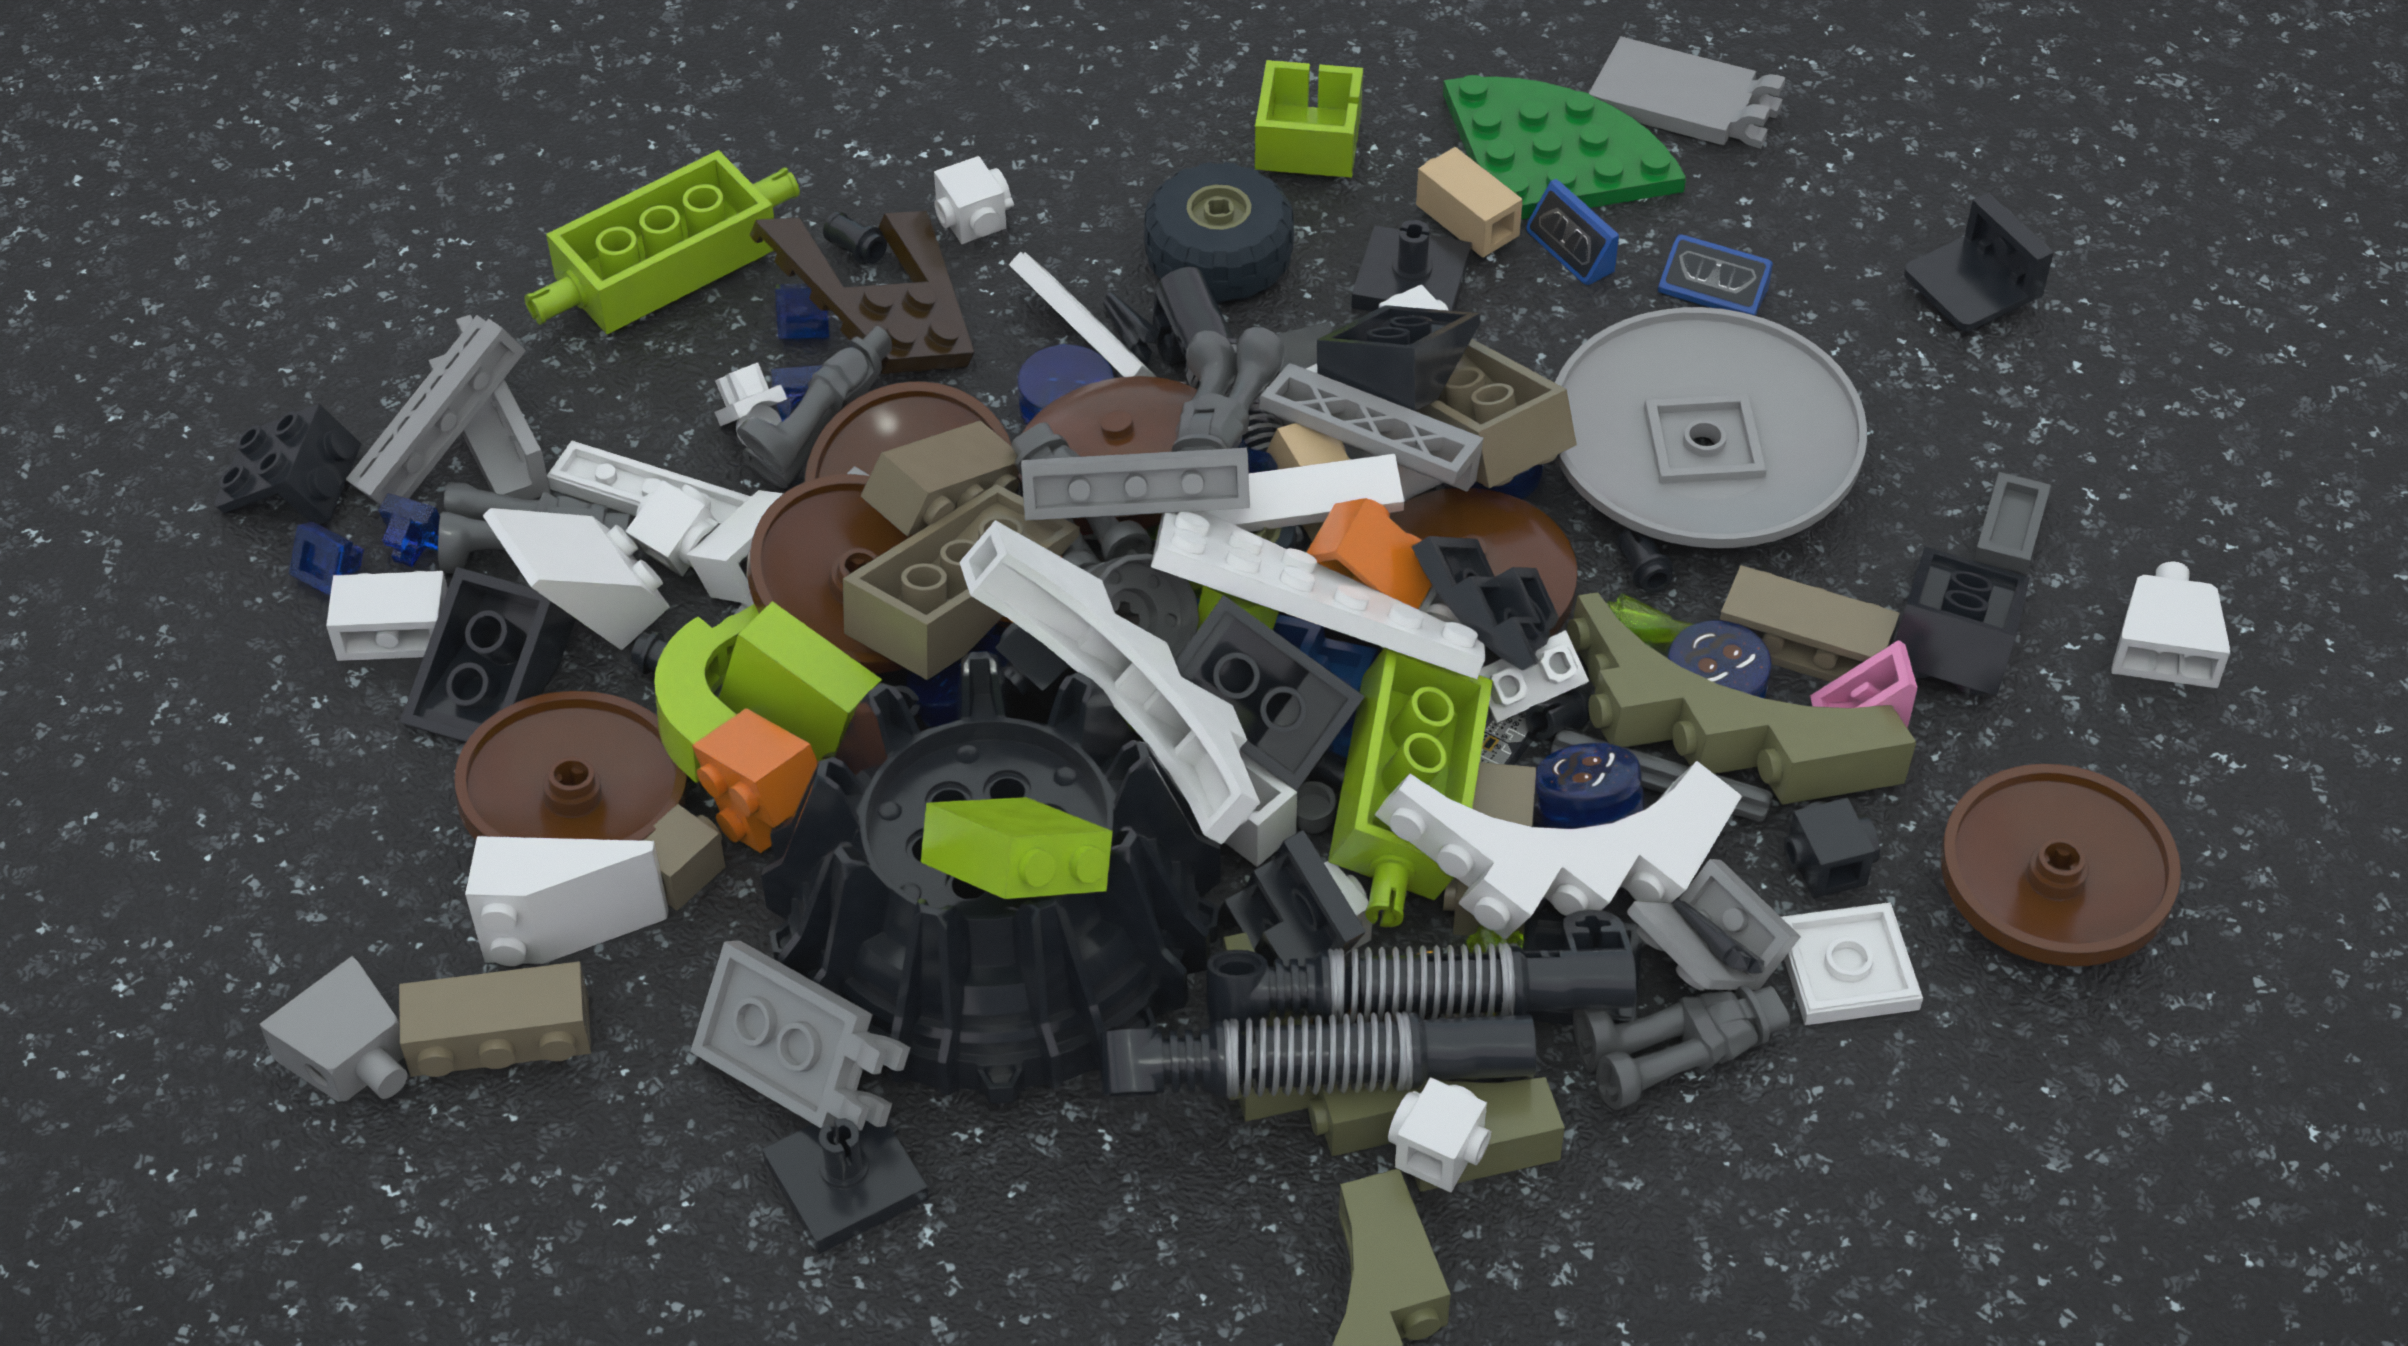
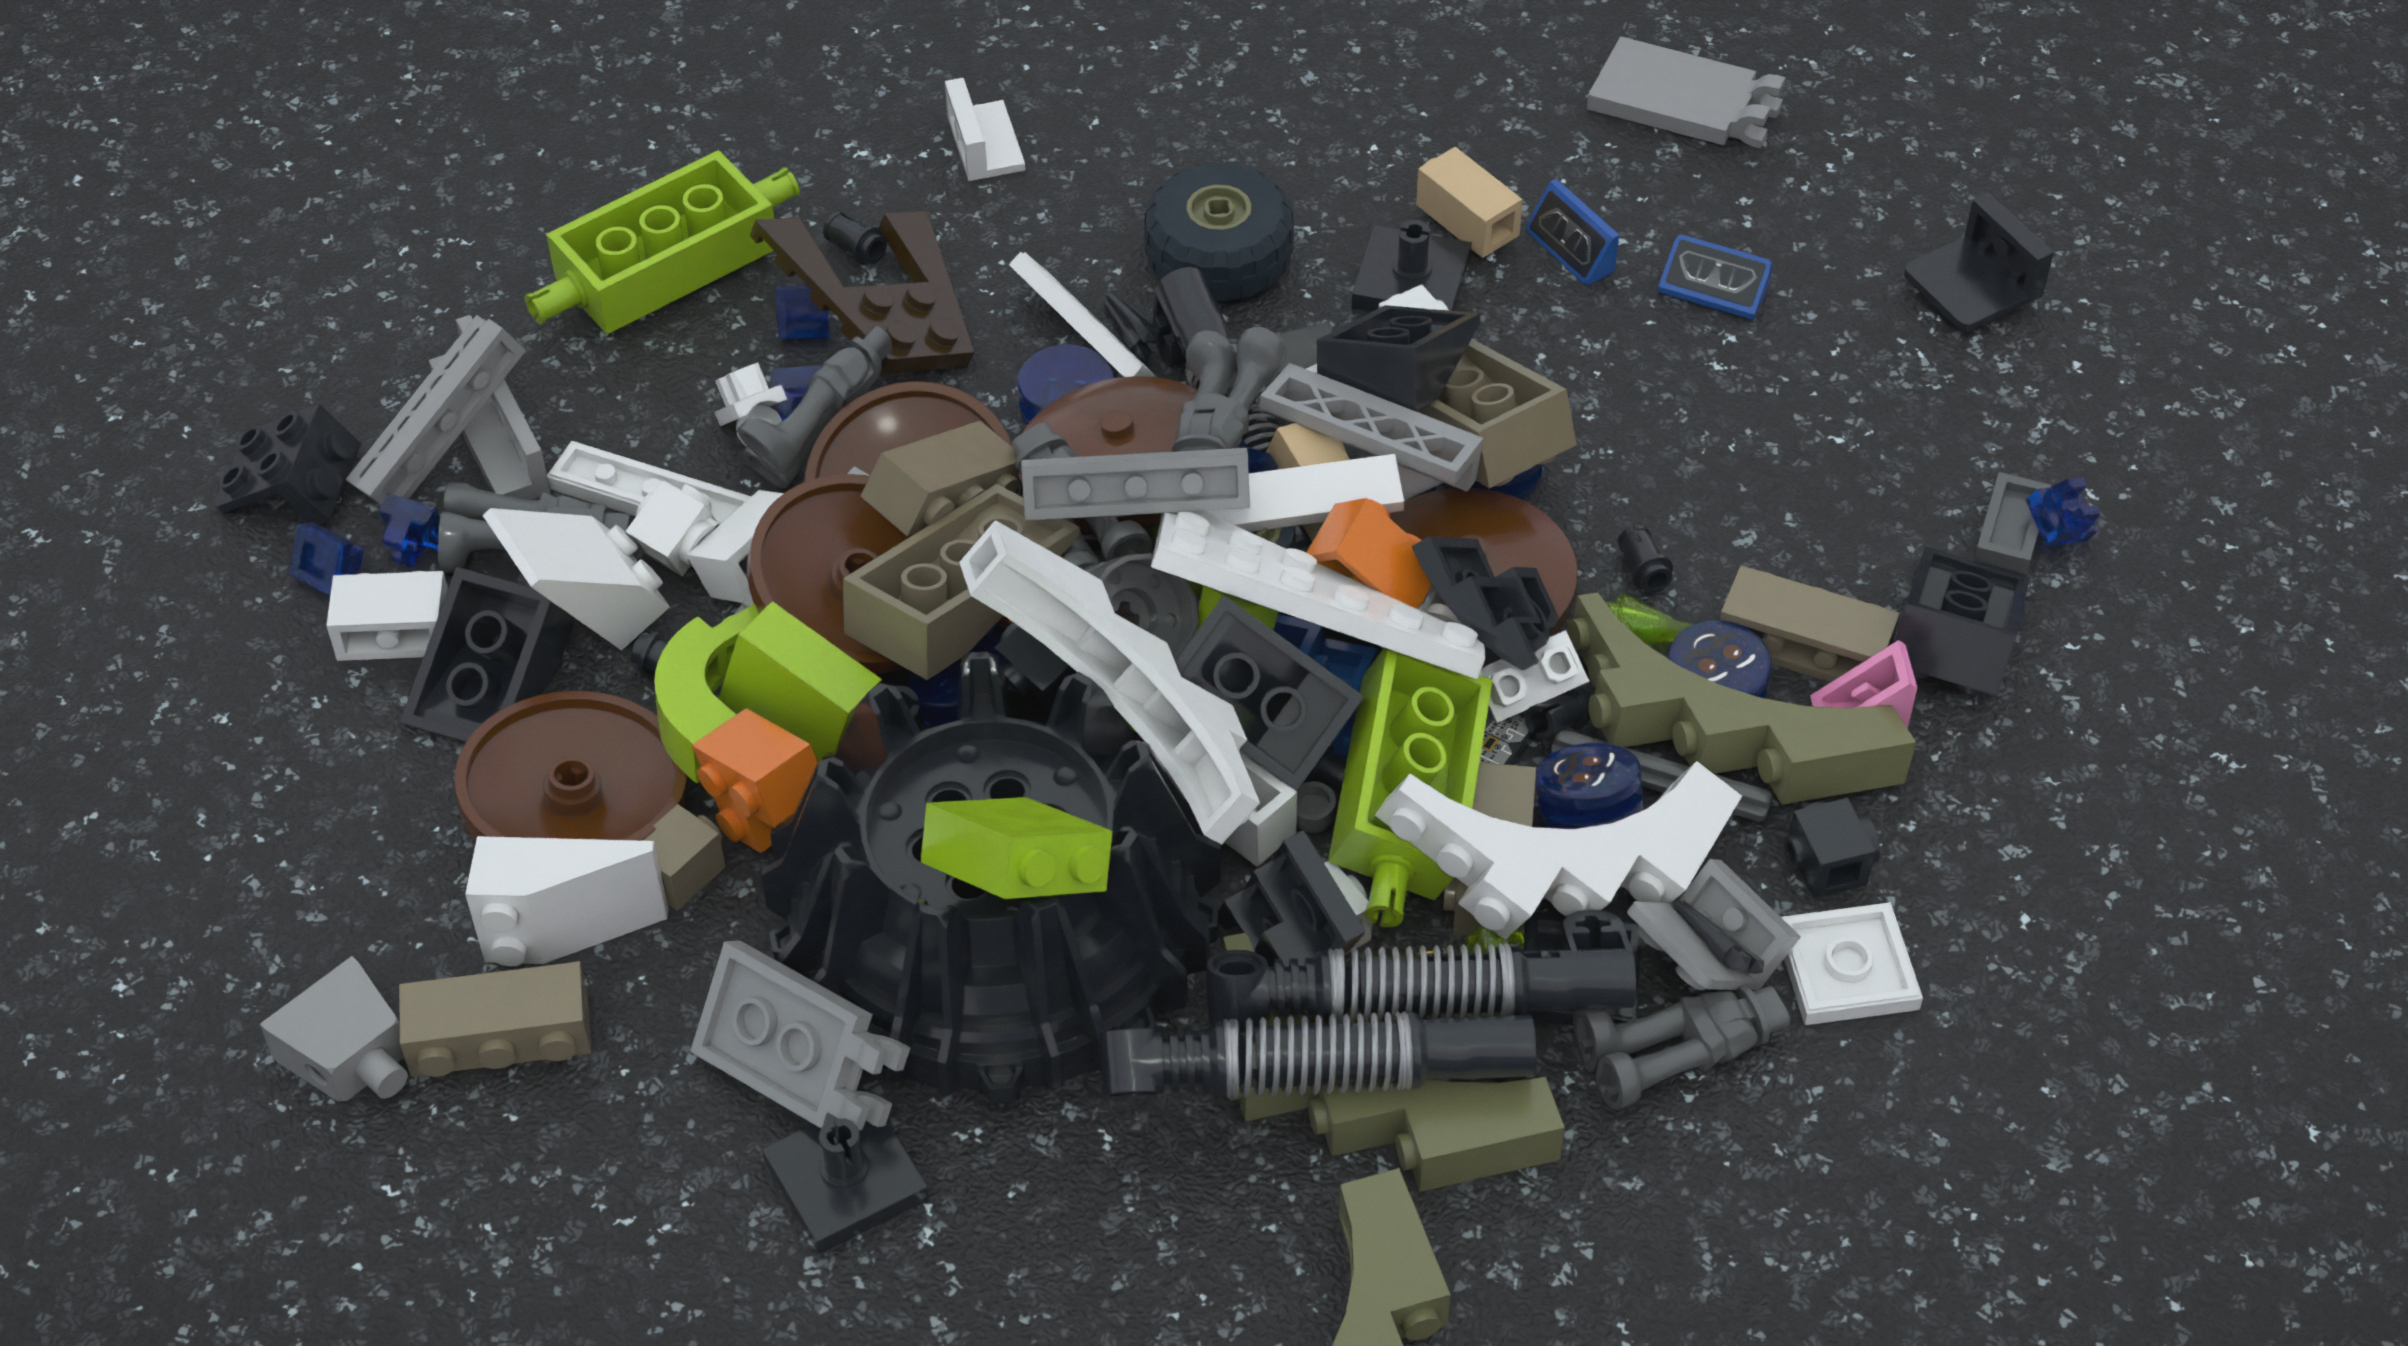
(971, 199): white brick -> none
(982, 134): none -> white panel
(1303, 137): lime piece -> none
(1439, 1133): white brick -> none
(1547, 132): green plate -> none
(1767, 398): light grey dish -> none
(2060, 864): reddish brown dish -> none
(2063, 513): none -> clear blue tile
(2173, 630): white torso -> none

